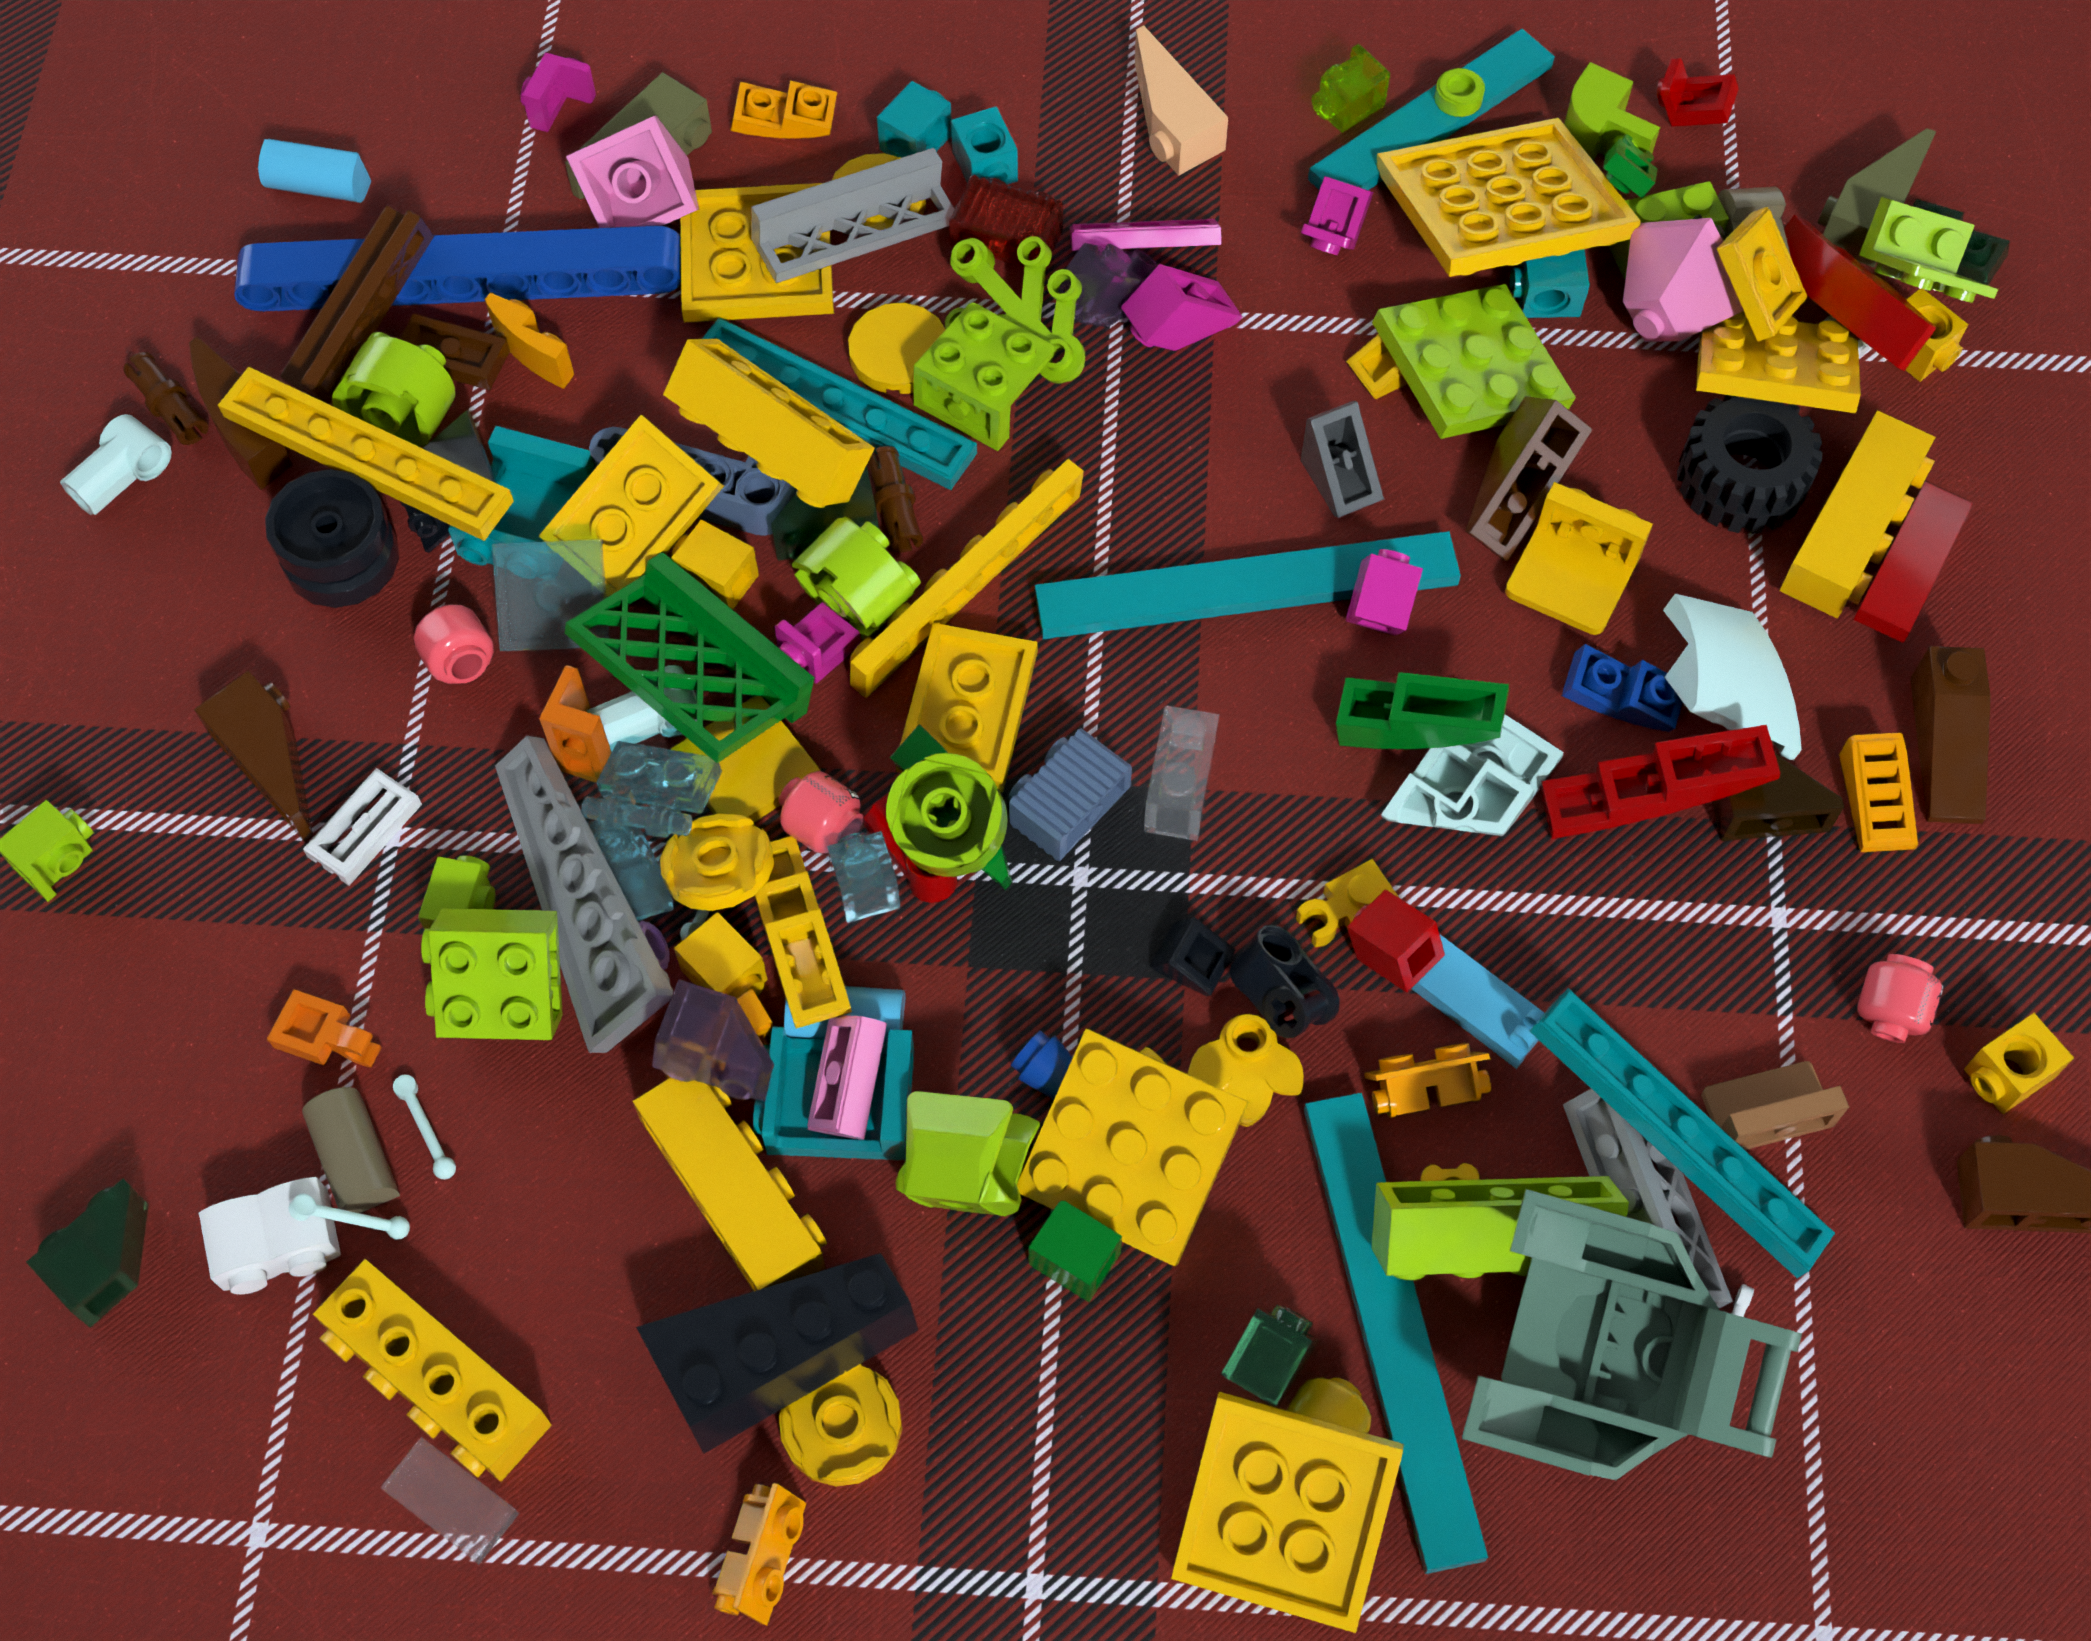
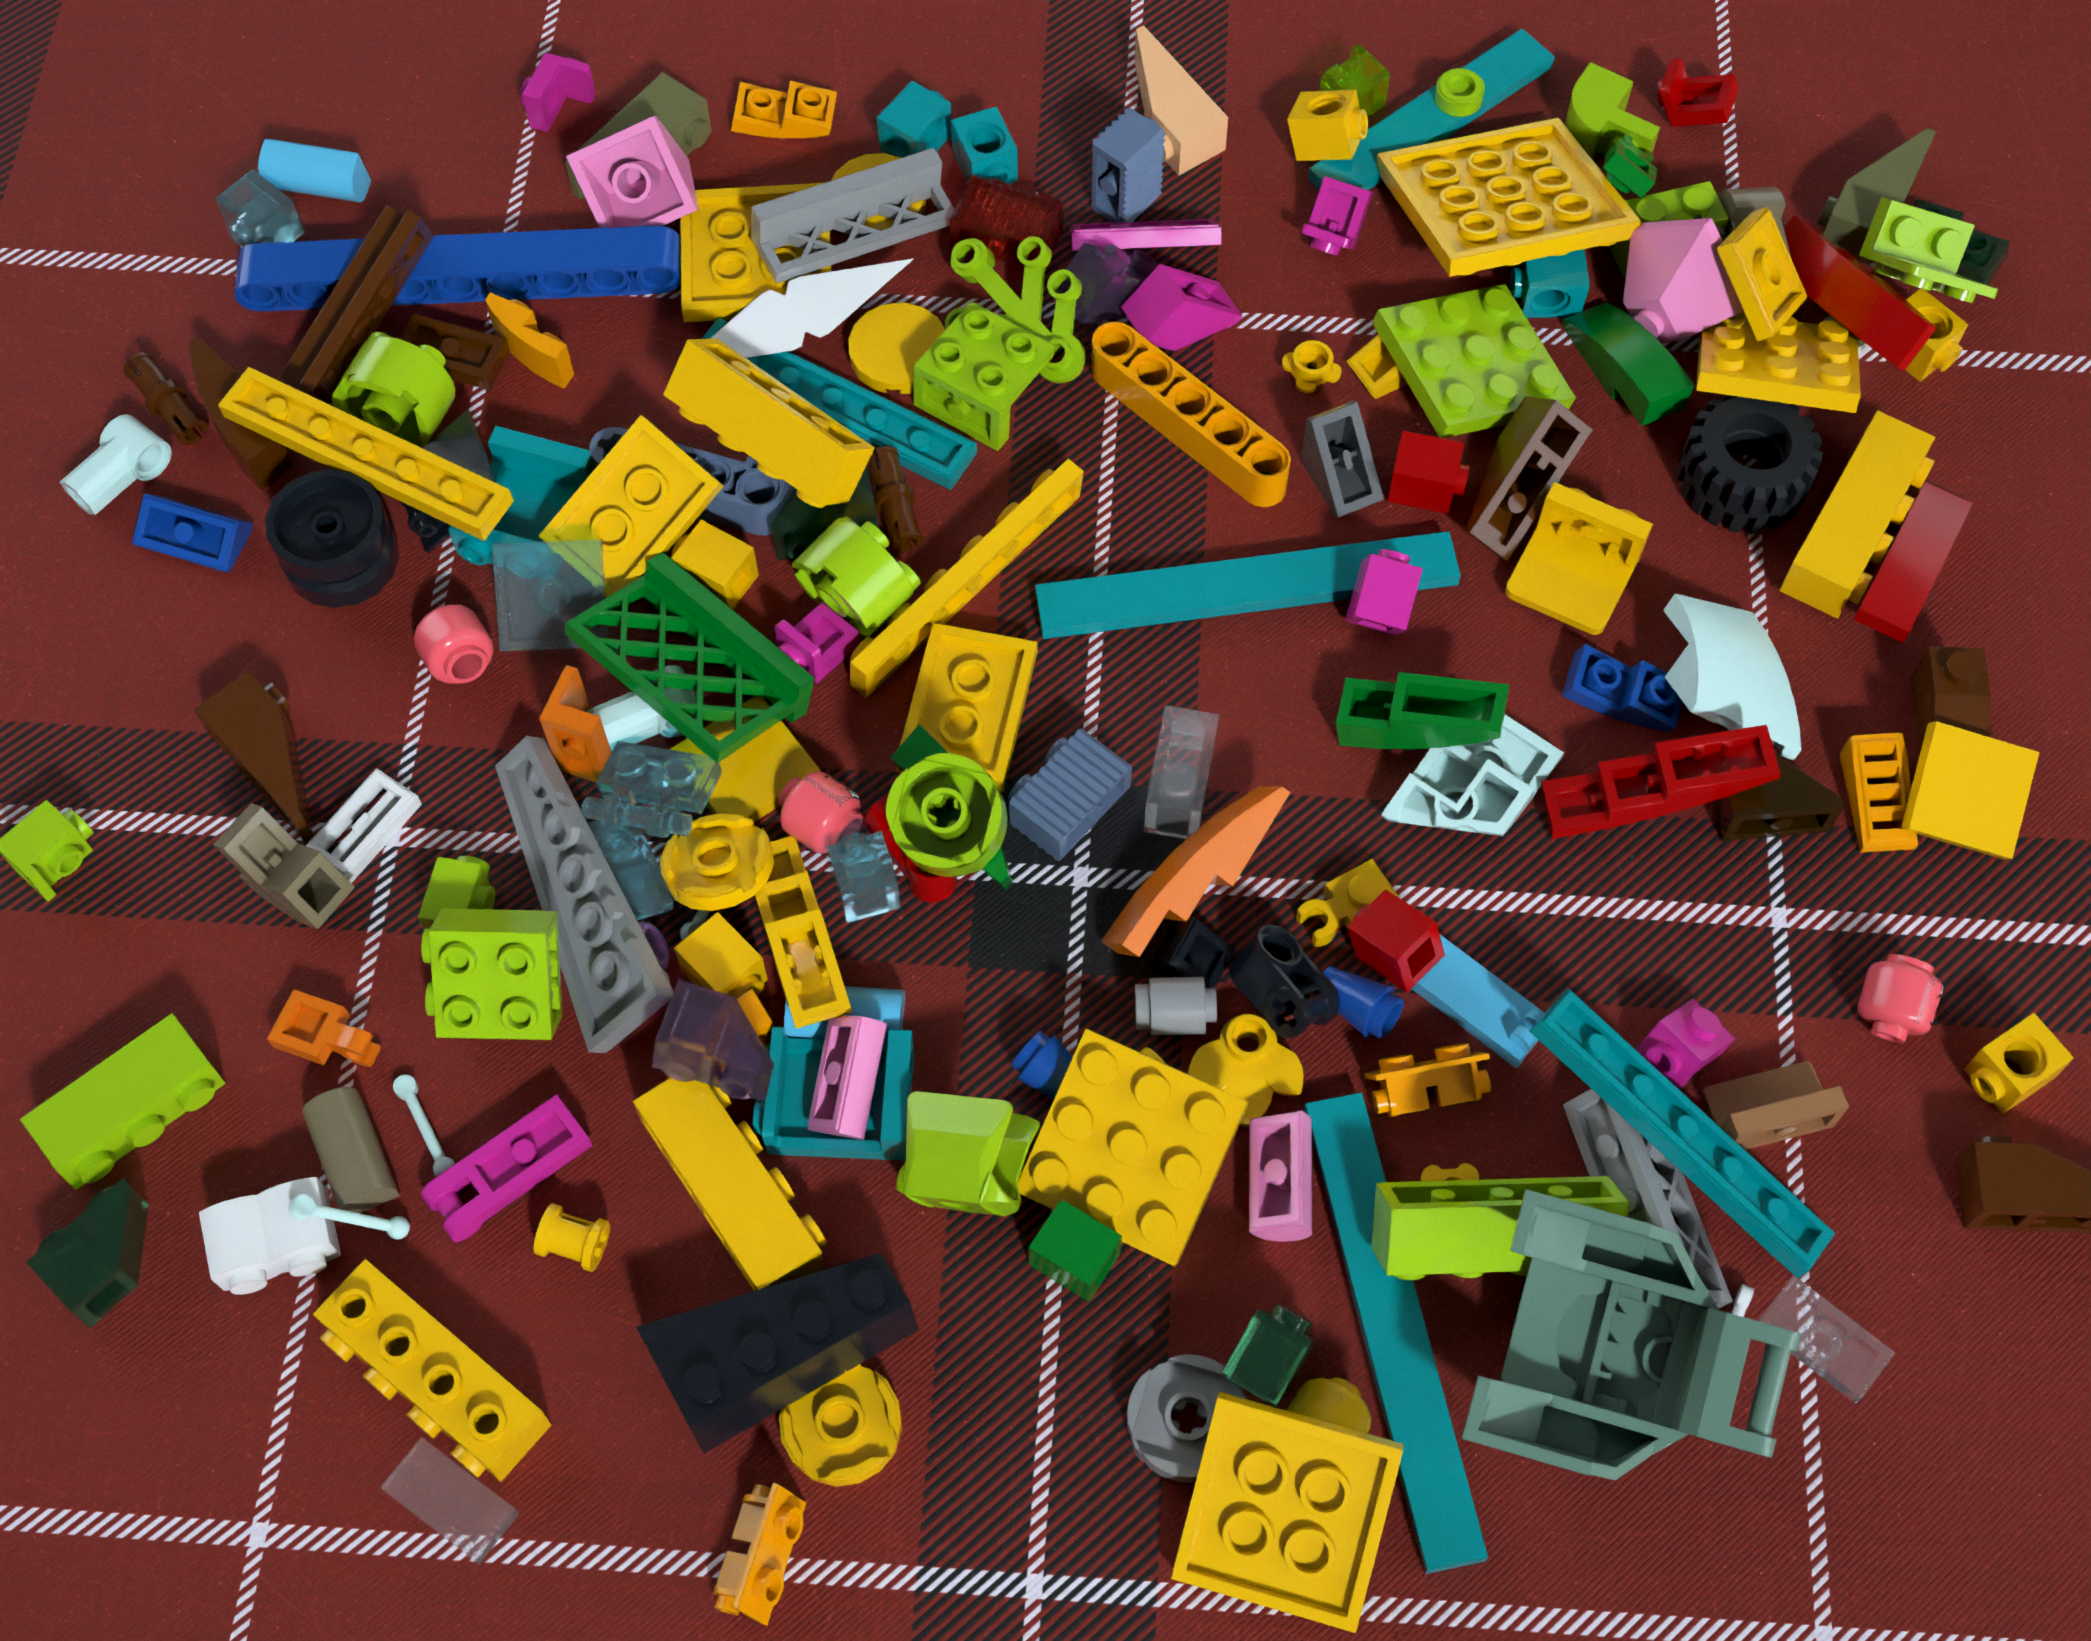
(123, 1102): none -> lime brick
(190, 532): none -> blue slope
(258, 212): none -> clear light blue brick
(281, 870): none -> dark tan brick
(506, 1167): none -> dark pink plate
(571, 1237): none -> yellow bush
(810, 305): none -> white sticker
(1127, 167): none -> sand blue brick
(1168, 1389): none -> light grey plate
(1174, 1006): none -> light grey brick
(1198, 434): none -> light orange beam
(1209, 856): none -> orange slope
(1280, 1177): none -> bright pink brick
(1315, 355): none -> yellow plate
(1327, 125): none -> yellow brick
(1365, 1003): none -> blue cone
(1428, 472): none -> red brick
(1629, 362): none -> green slope
(1685, 1042): none -> dark pink bracket
(1829, 1340): none -> clear plate
(1970, 790): none -> yellow tile

